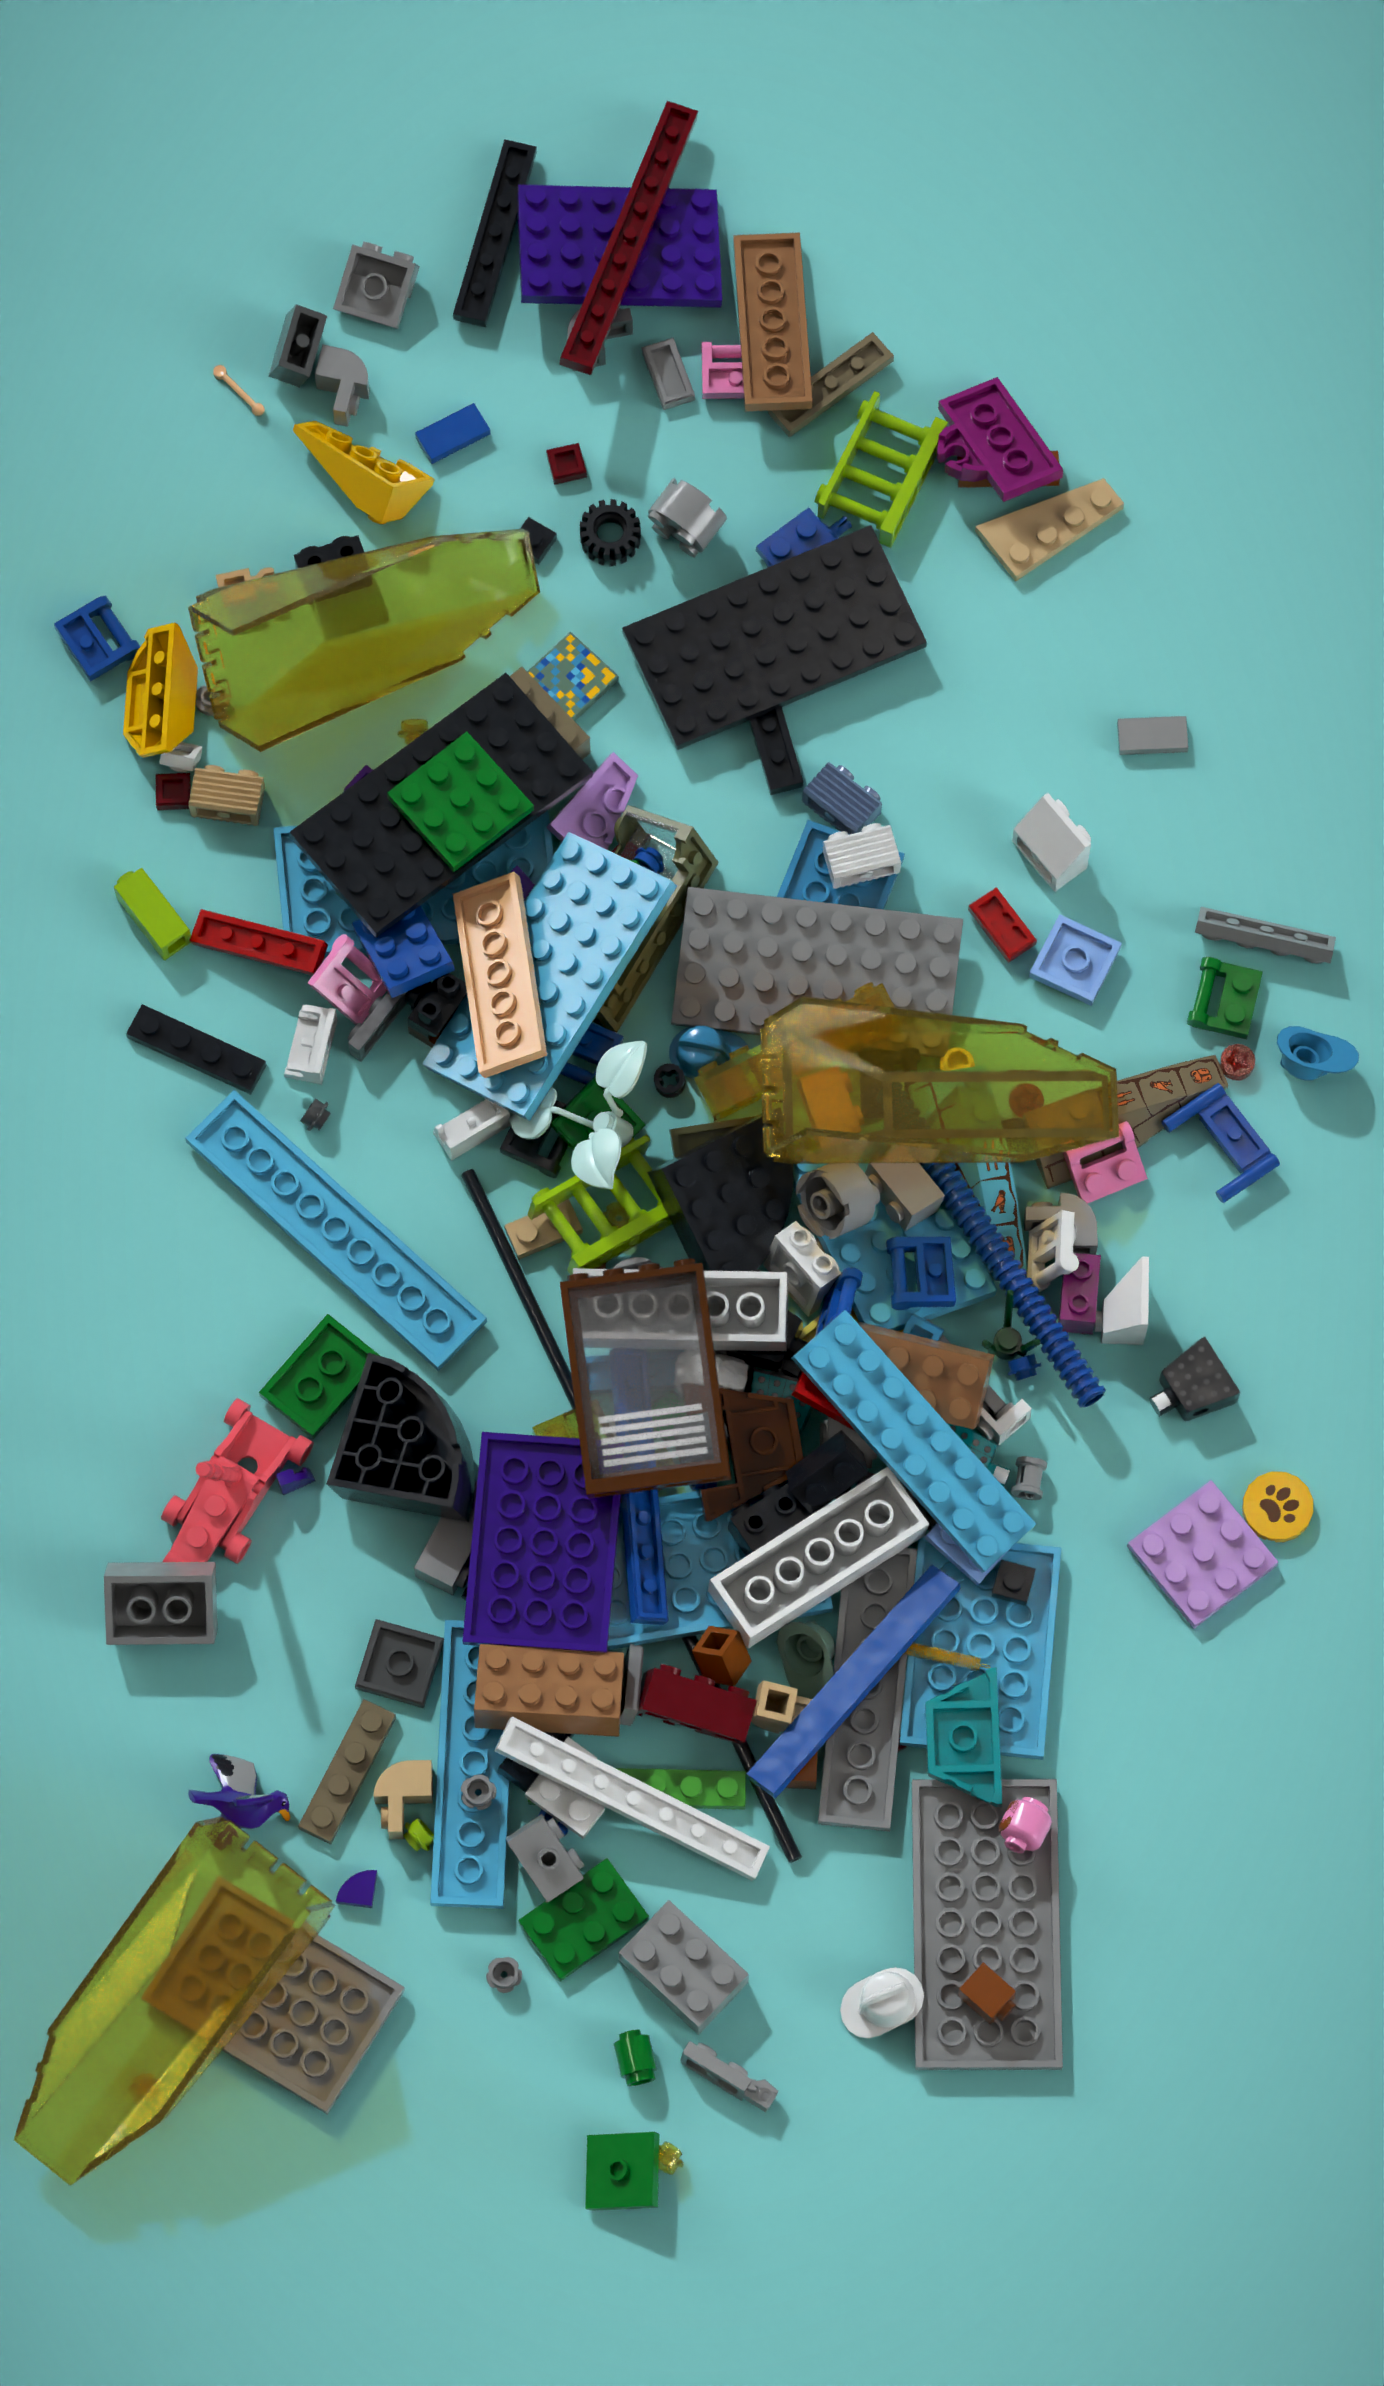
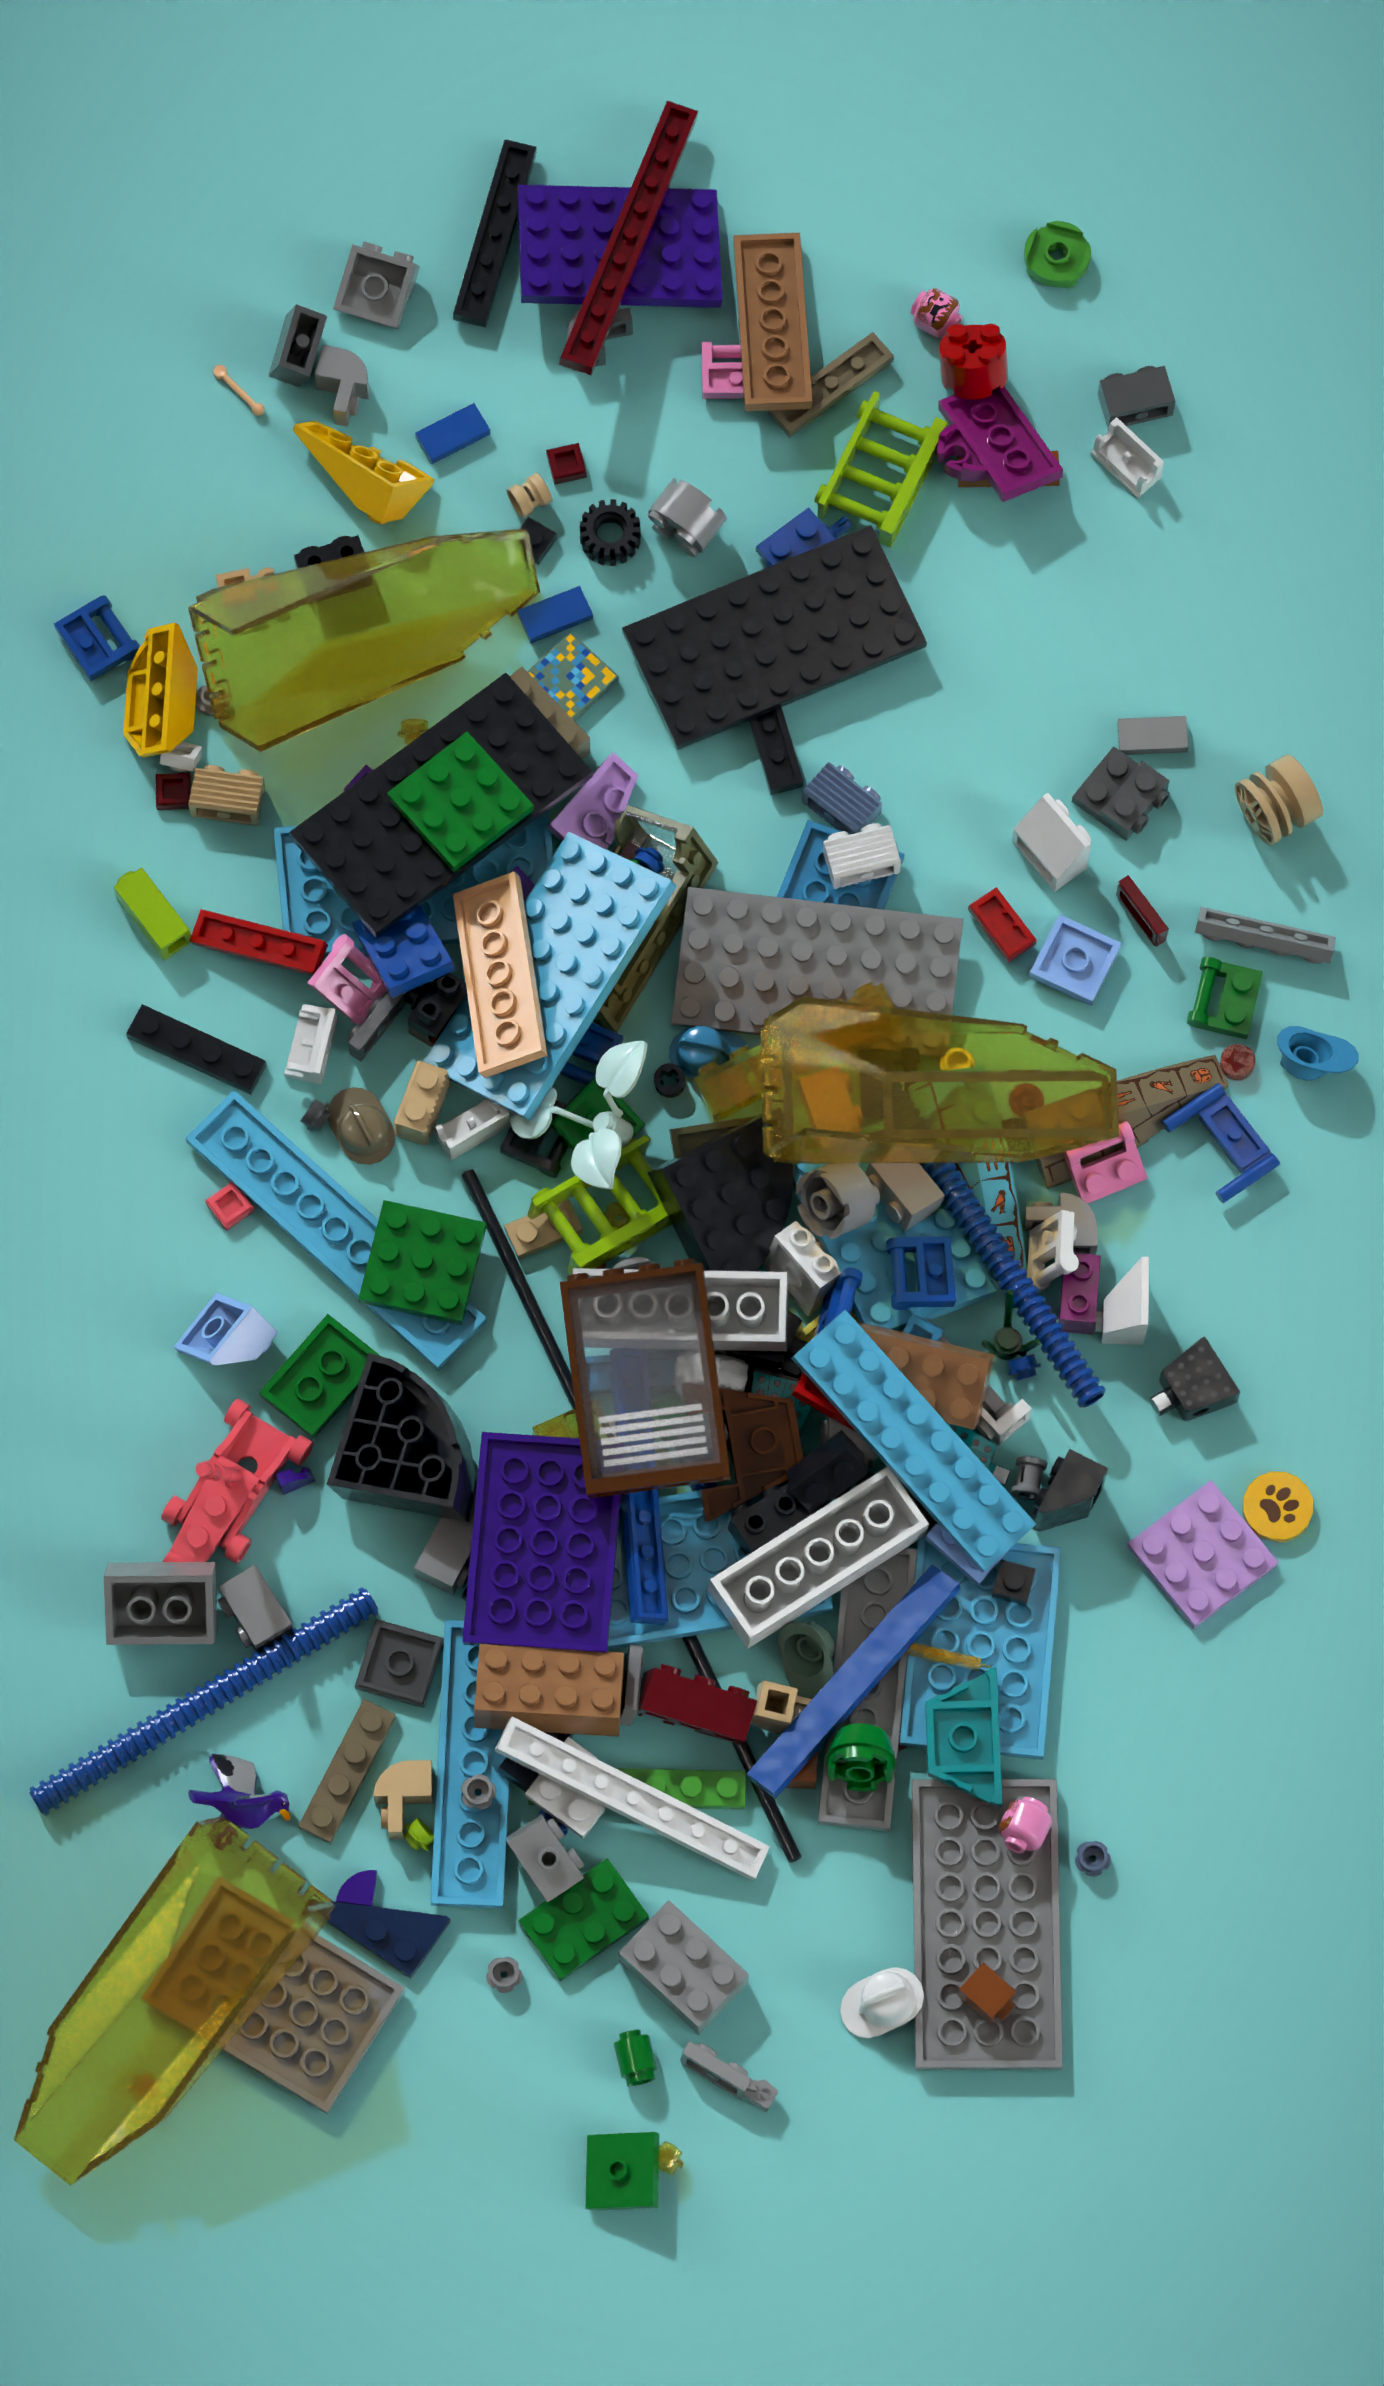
(204, 1701): none -> blue piece
(227, 1333): none -> light blue slope
(229, 1206): none -> coral tile
(254, 1608): none -> light grey brick
(361, 1125): none -> dark tan piece
(391, 1934): none -> dark blue wing
(421, 1103): none -> tan brick
(422, 1262): none -> green plate
(529, 495): none -> tan wheel
(555, 614): none -> blue tile
(668, 373): light grey tile -> none
(722, 1655): dark orange brick -> none
(861, 1757): none -> green cone
(935, 312): none -> bright pink head
(973, 360): none -> red brick
(1045, 528): tan wing -> none
(1057, 272): none -> bright green plate
(1072, 1491): none -> black slope
(1096, 1849): none -> sand blue plate
(1122, 793): none -> dark grey plate
(1128, 458): none -> white hinge
(1137, 396): none -> dark grey brick
(1142, 911): none -> dark red tile
(1279, 799): none -> tan wheel

